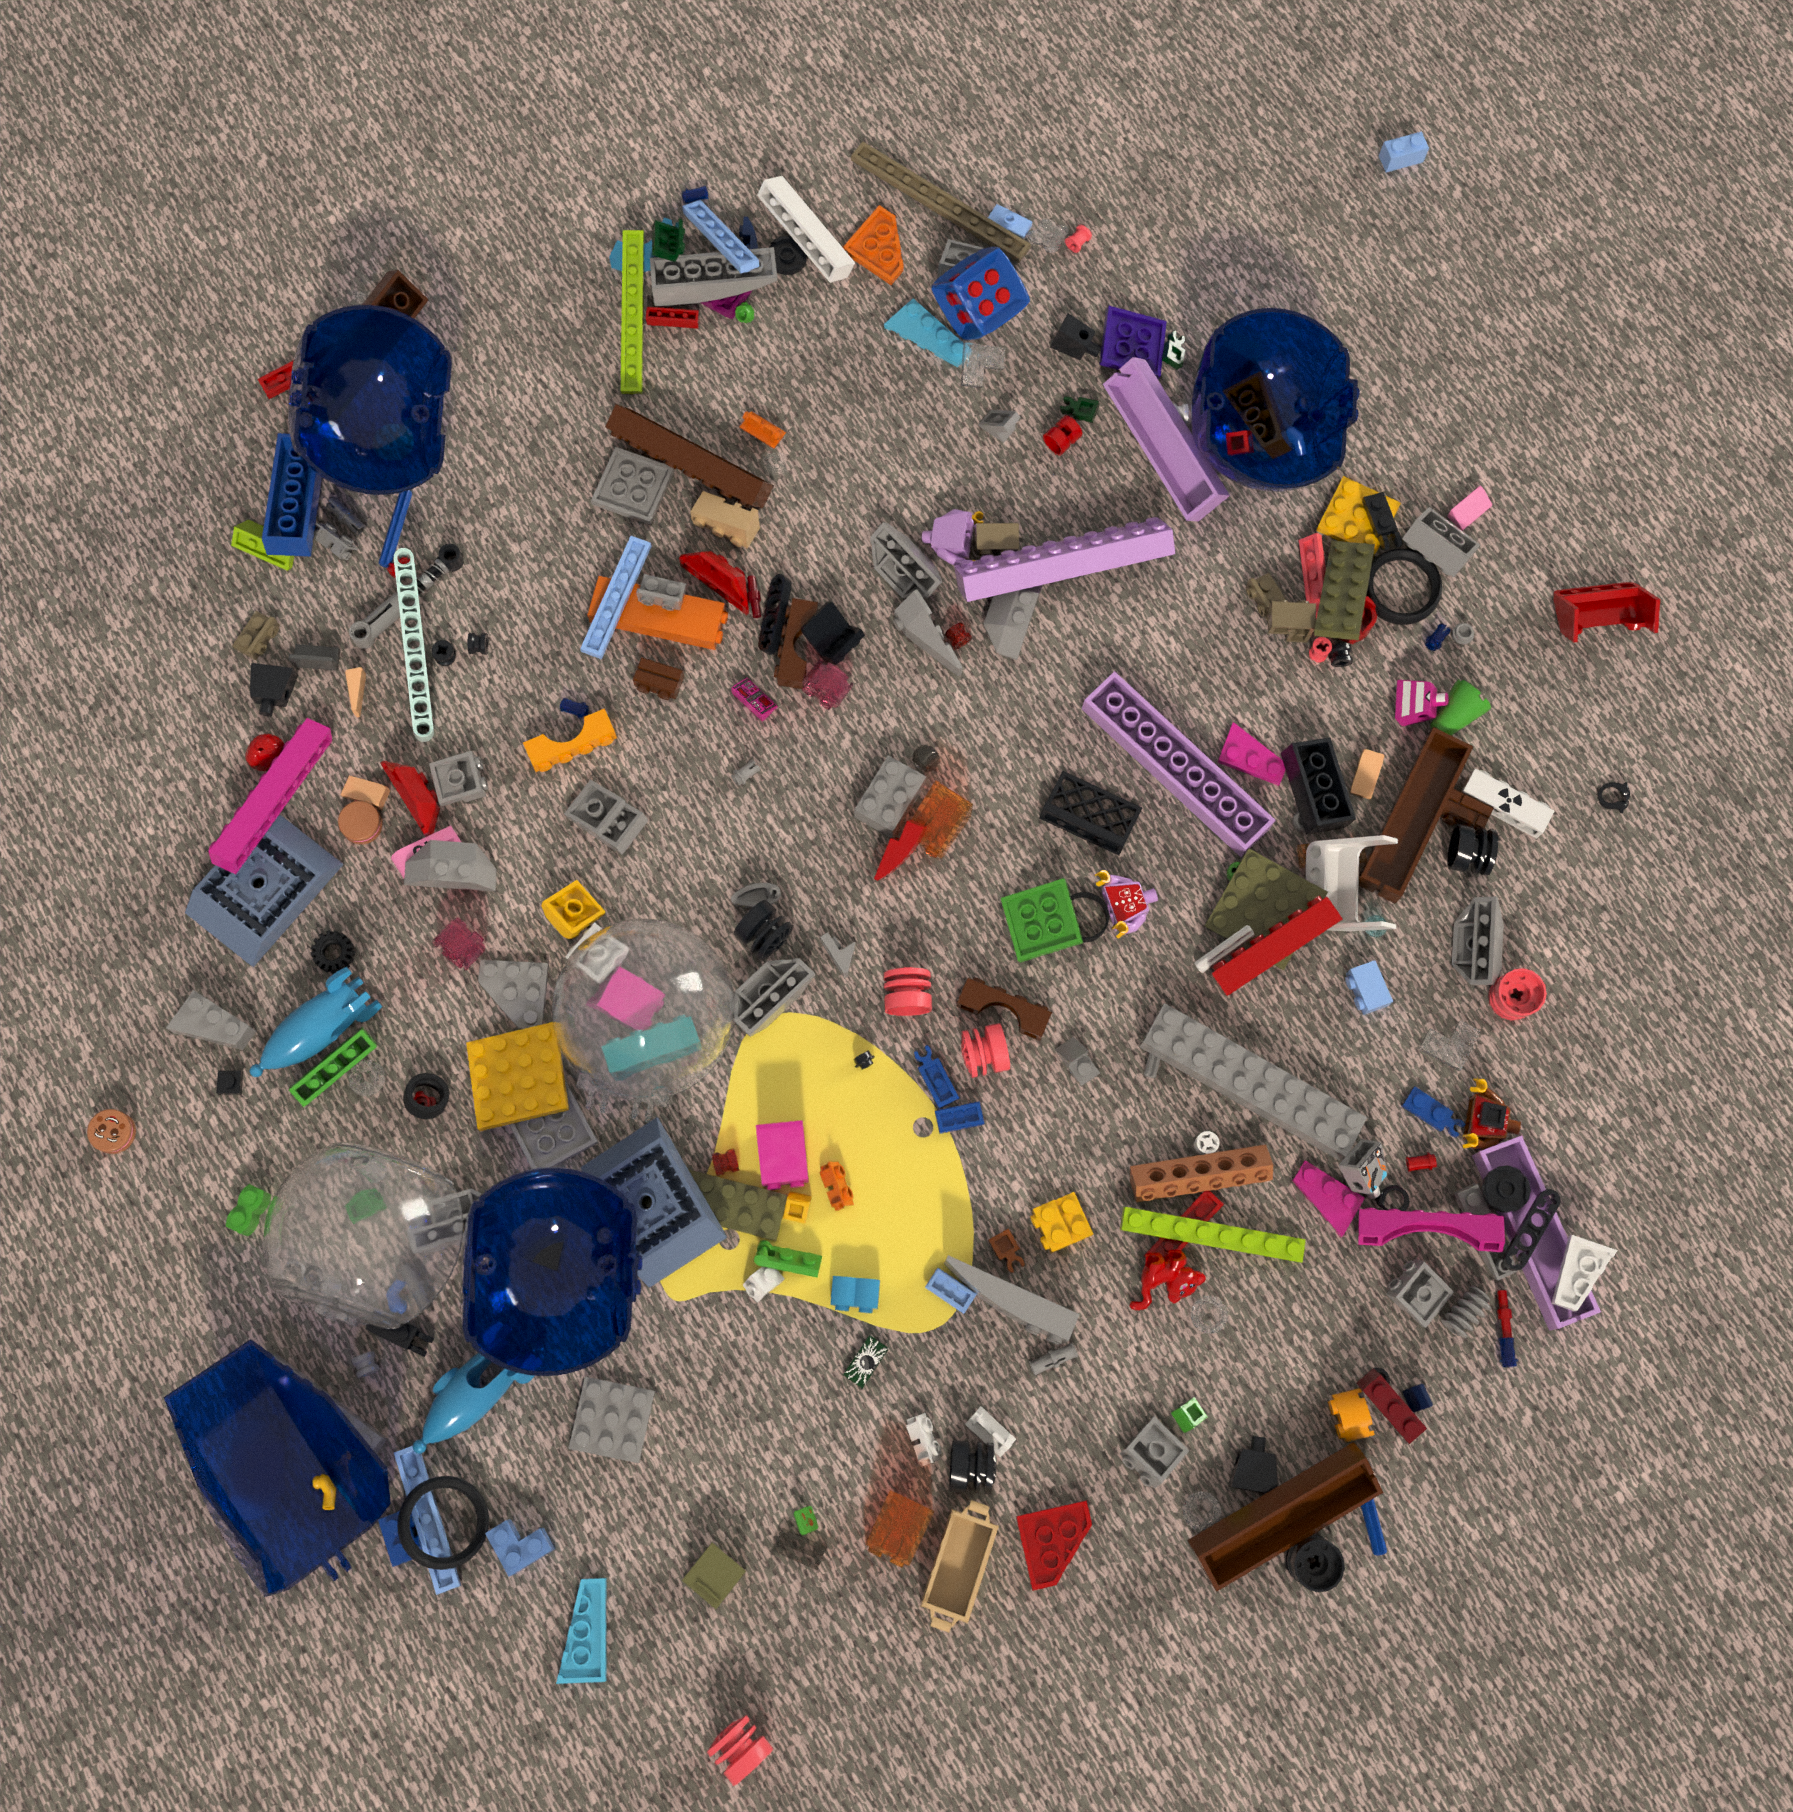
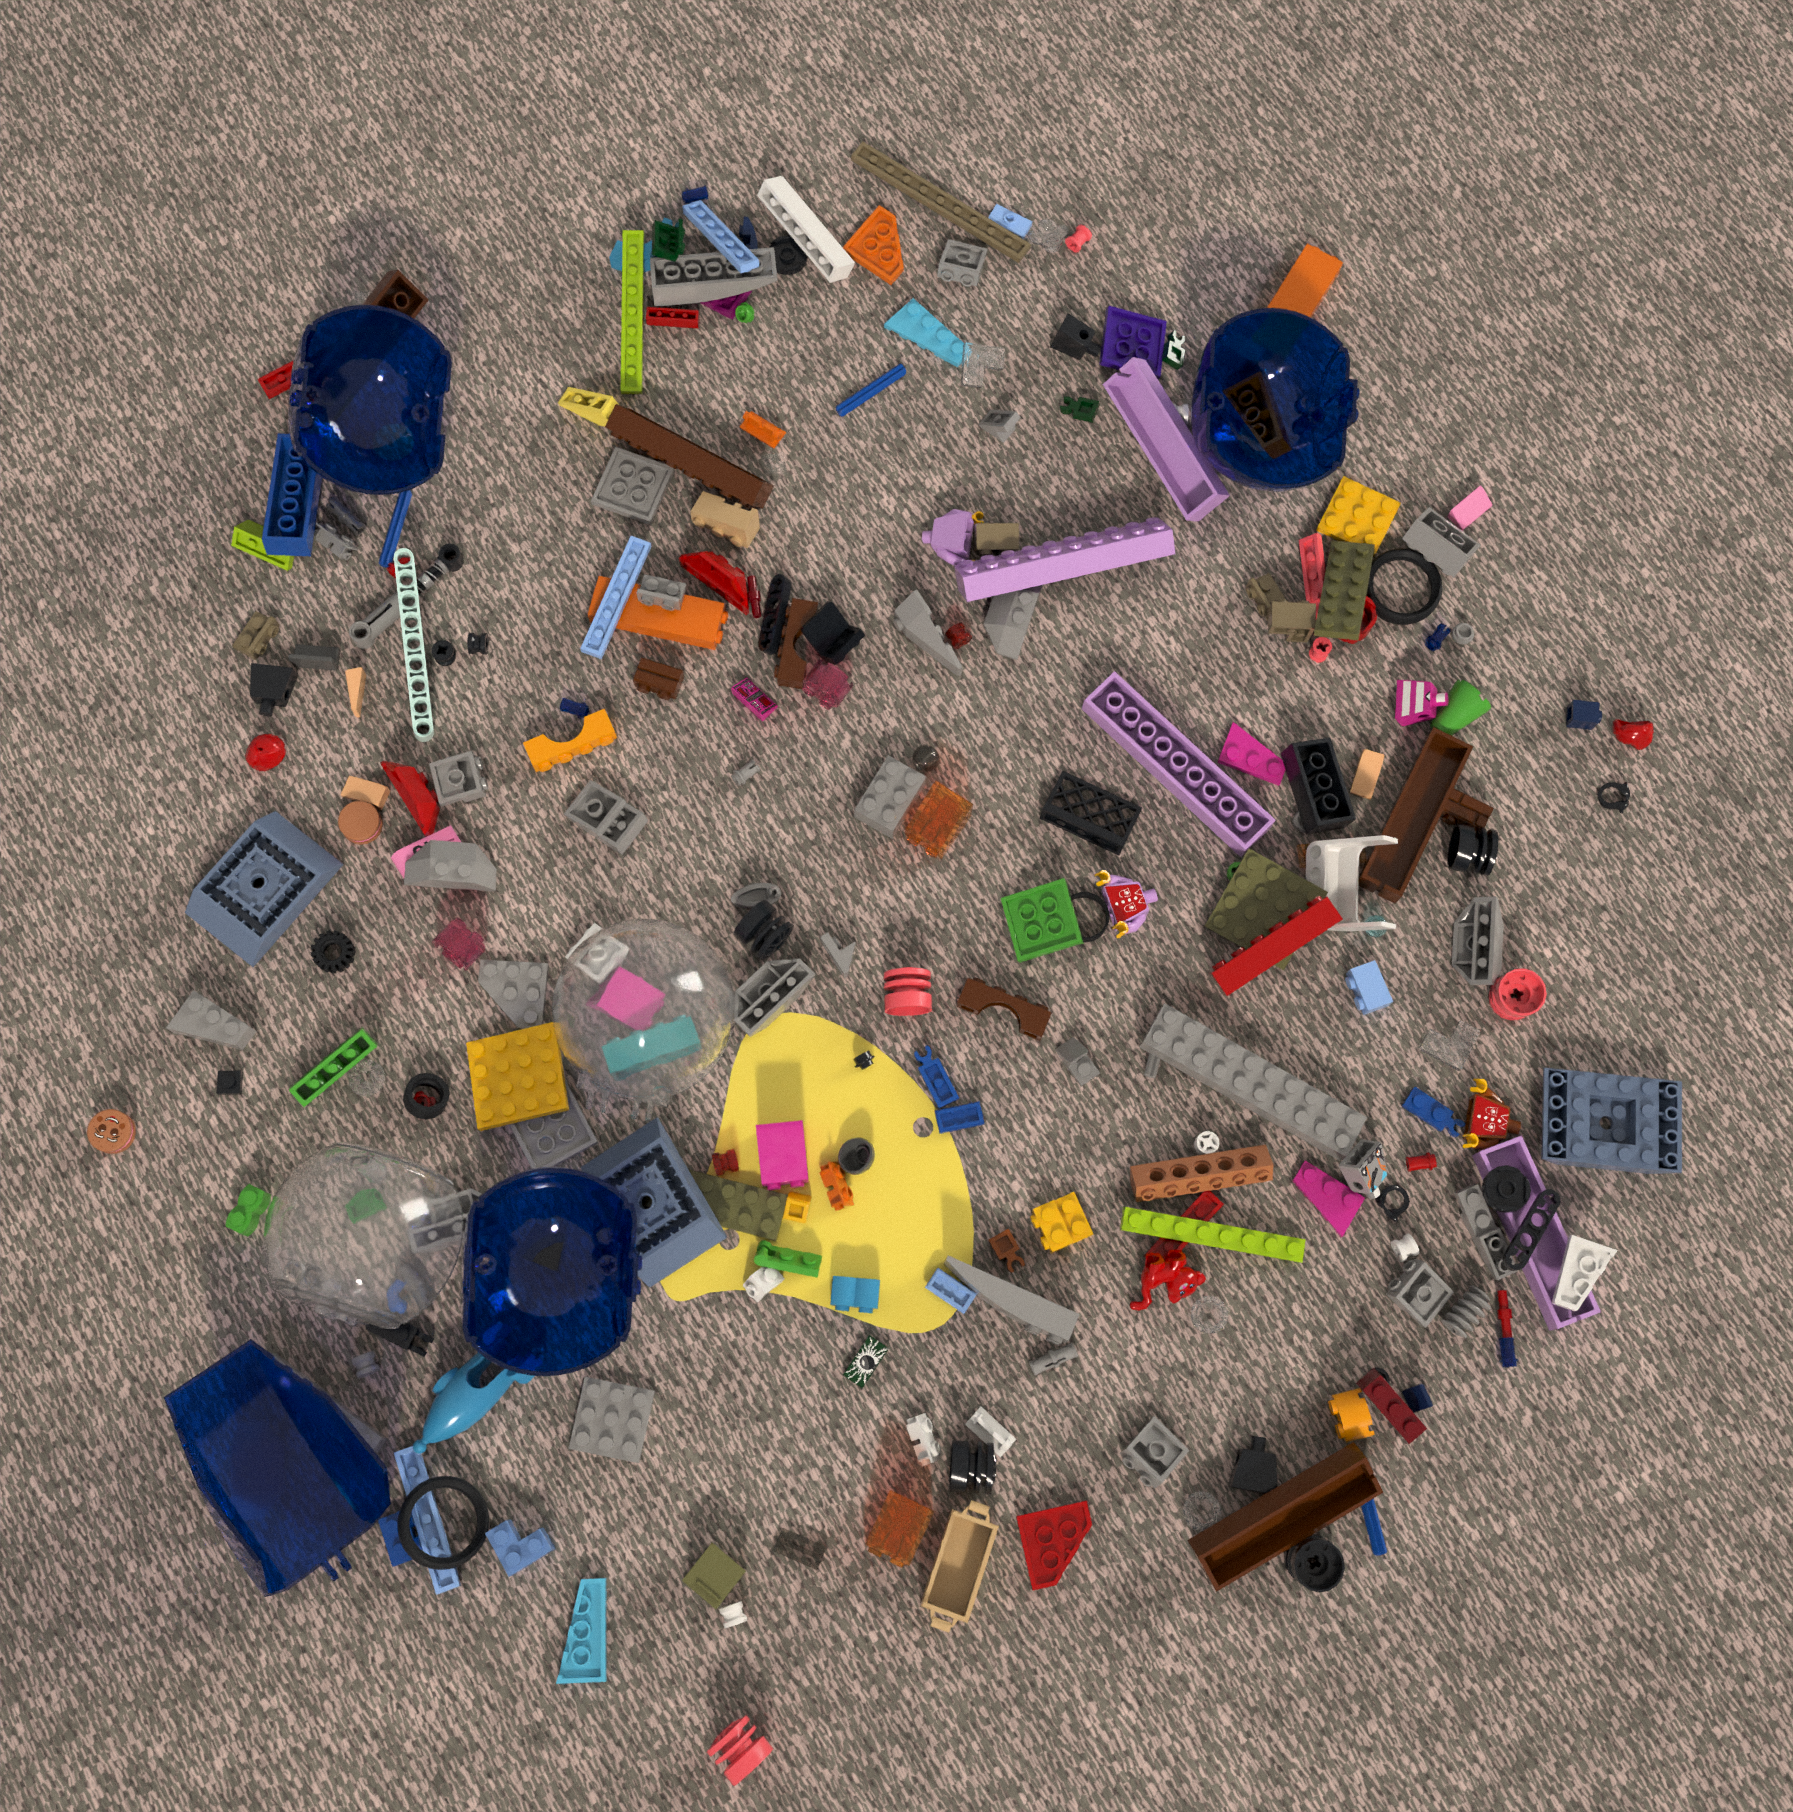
(270, 796): dark pink brick -> none
(316, 1023): dark azure piece -> none
(328, 1489): yellow arm -> none
(572, 910): yellow slope -> none
(588, 404): none -> light yellow slope
(733, 1614): none -> white wheel
(805, 1520): bright green slope -> none
(856, 1156): none -> dark grey piece
(871, 390): none -> blue axle
(900, 849): red slope -> none
(903, 563): light grey wedge -> none
(980, 293): blue piece -> none
(985, 1050): coral wheel -> none
(1062, 435): red wheel -> none
(1189, 1415): bright green slope -> none
(1224, 948): white axle -> none
(1239, 442): red brick -> none
(1297, 439): blue arm -> none
(1307, 281): none -> orange brick
(1341, 655): black wheel -> none
(1381, 520): black hinge -> none
(1403, 151): light blue brick -> none
(1405, 1247): none -> white wheel
(1480, 1231): dark pink arch -> none
(1492, 1115): black plate -> none
(1509, 804): white brick -> none
(1583, 714): none -> dark blue brick
(1605, 605): red windscreen -> none
(1637, 734): none -> red hair
(1642, 1117): none -> sand blue slope

